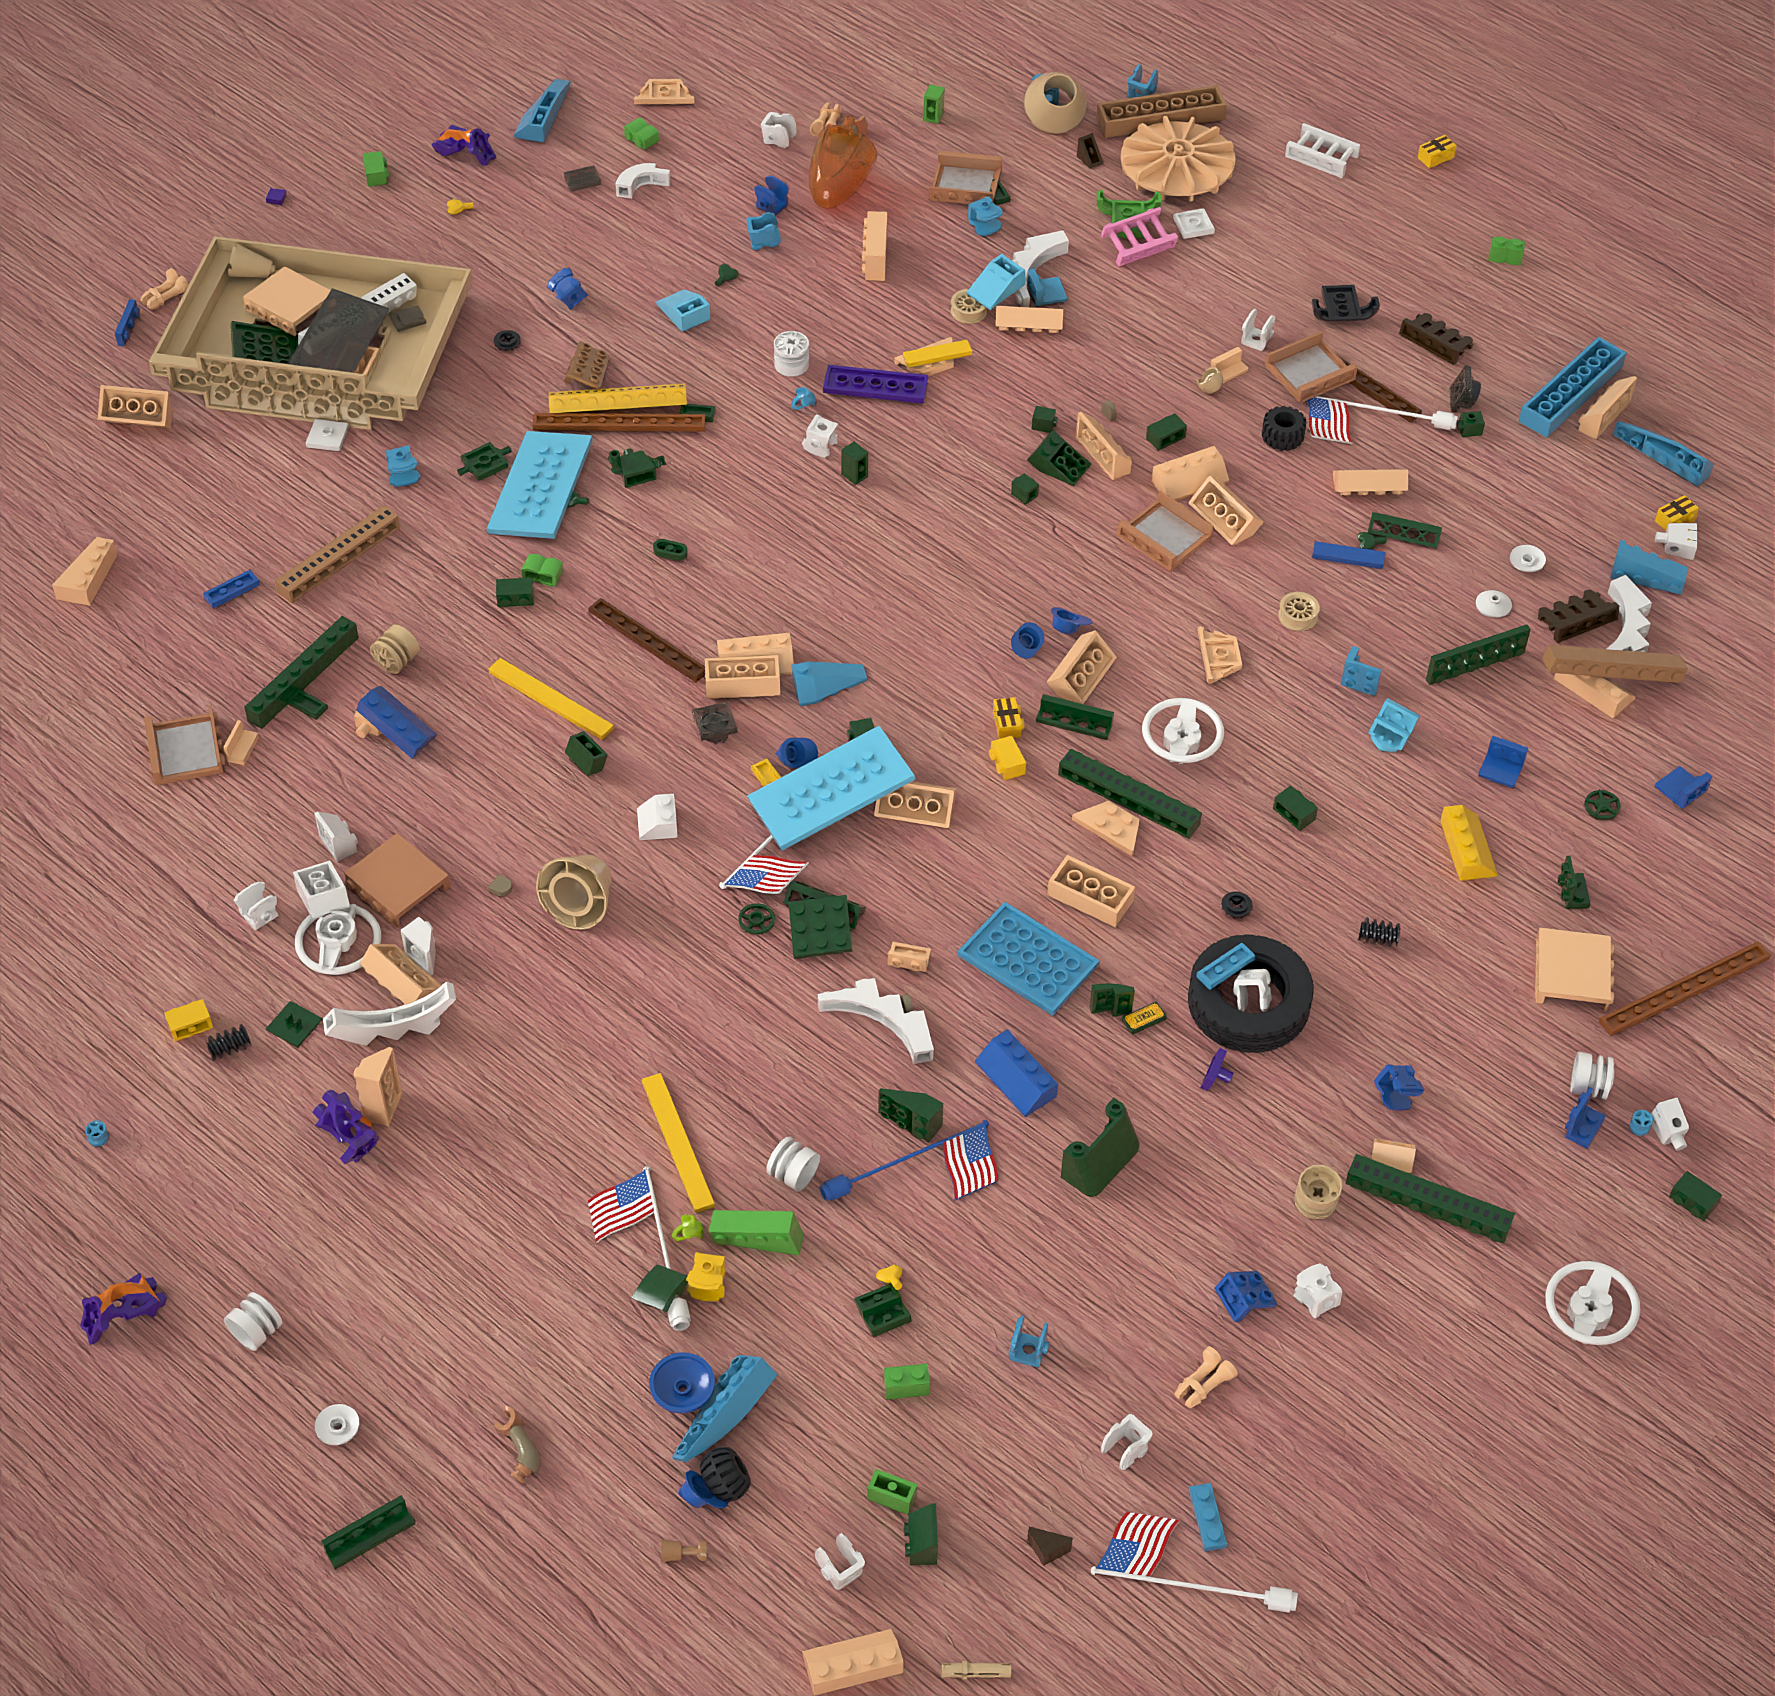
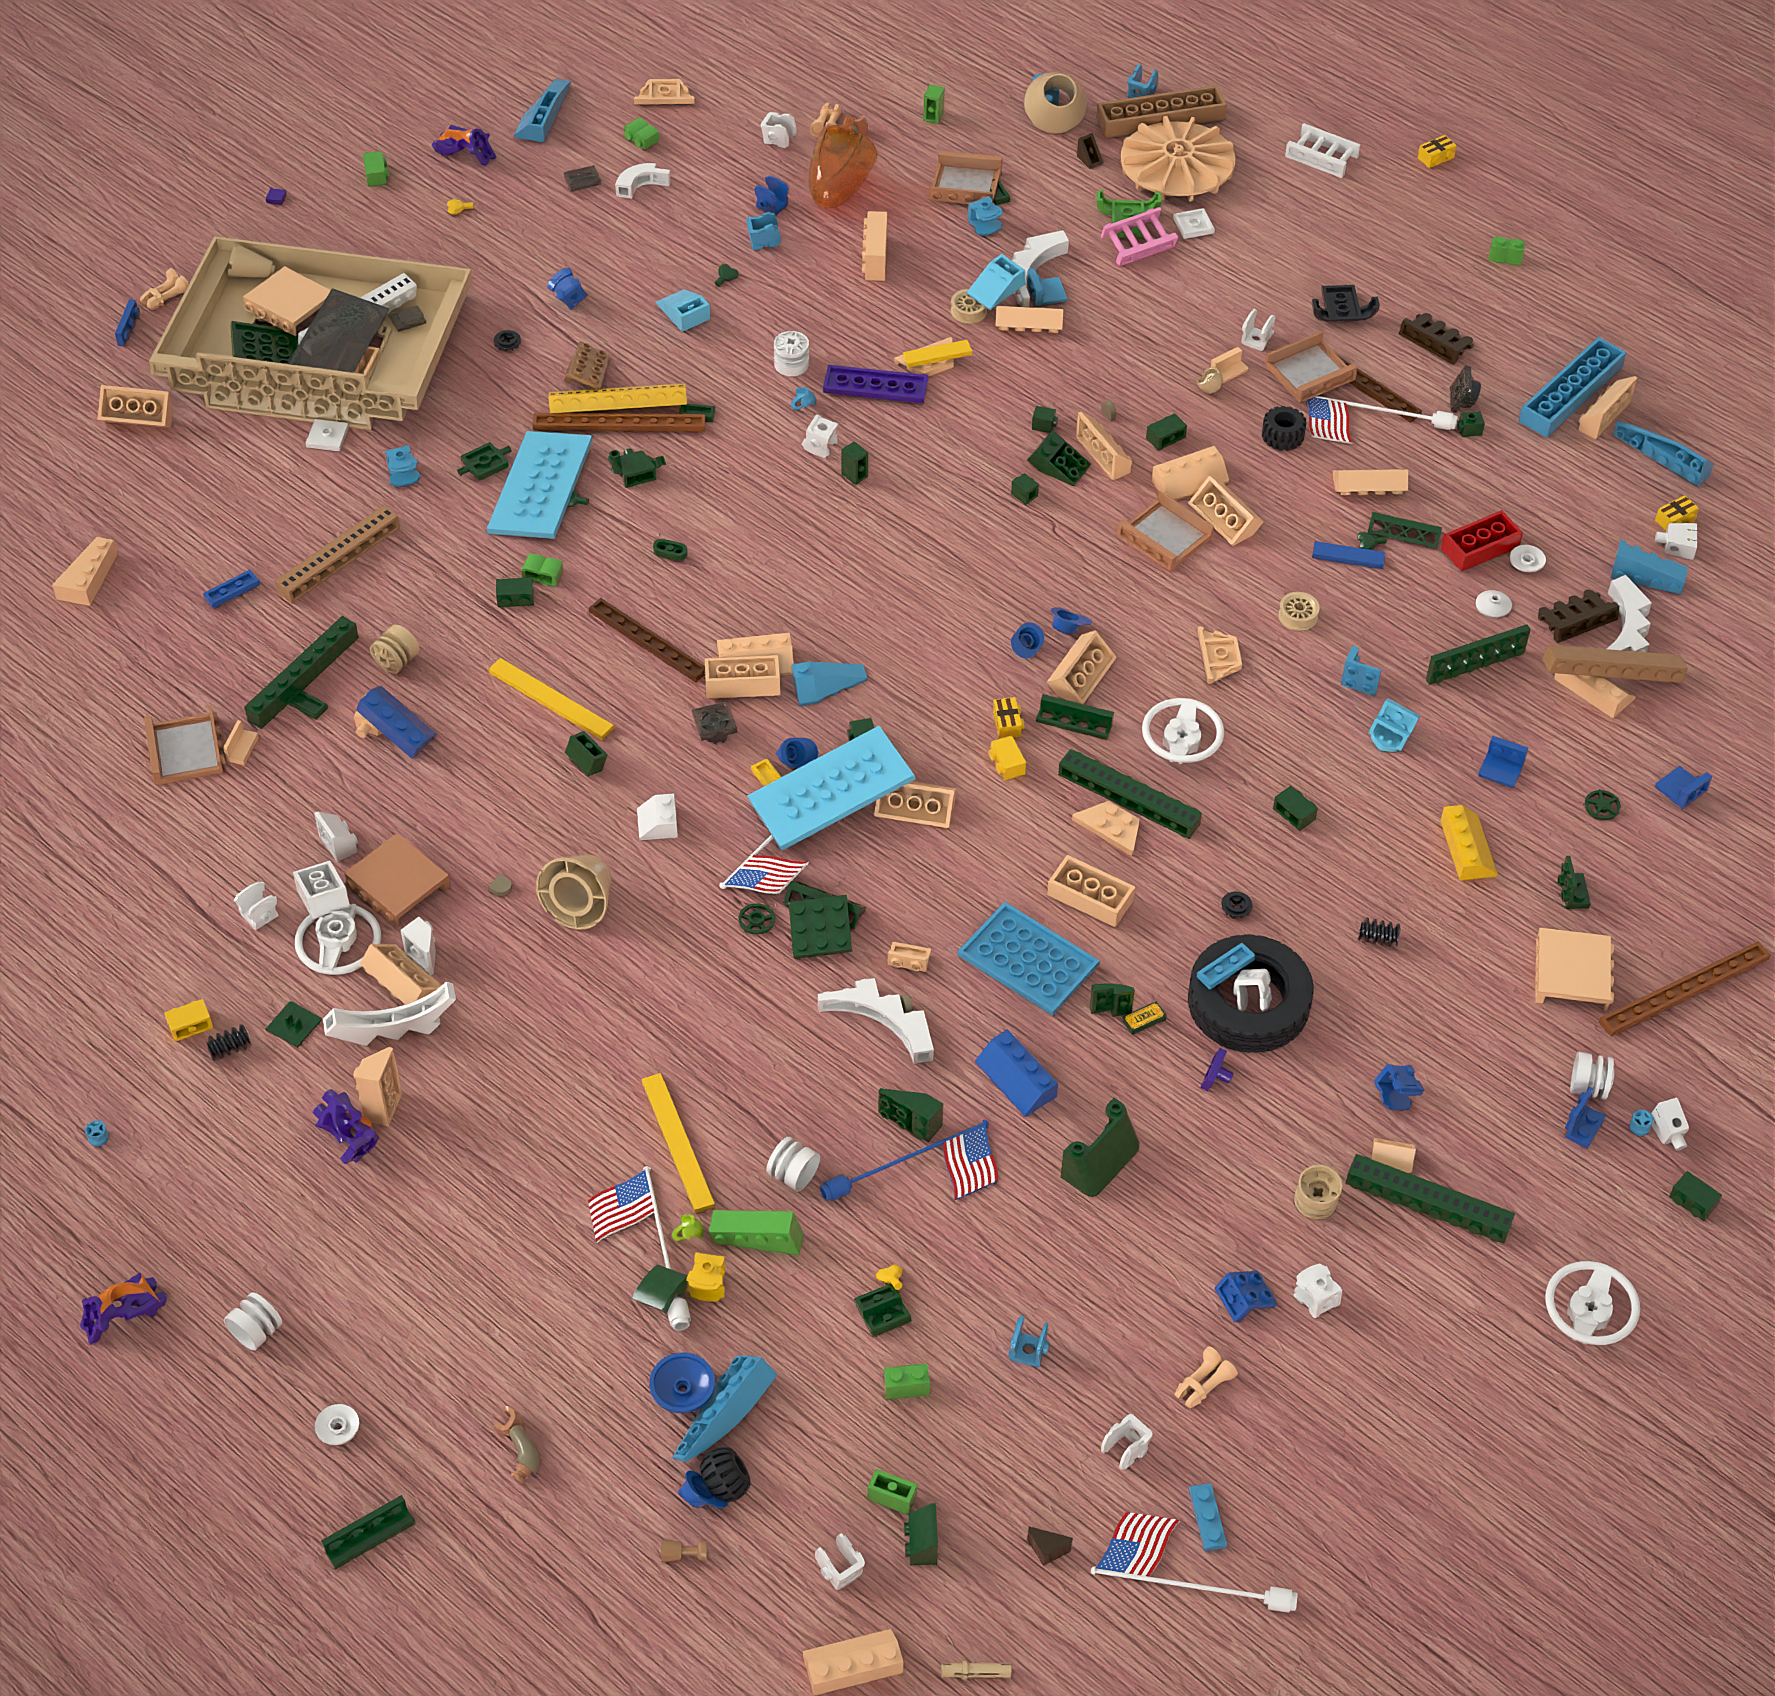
(1481, 540): none -> red brick

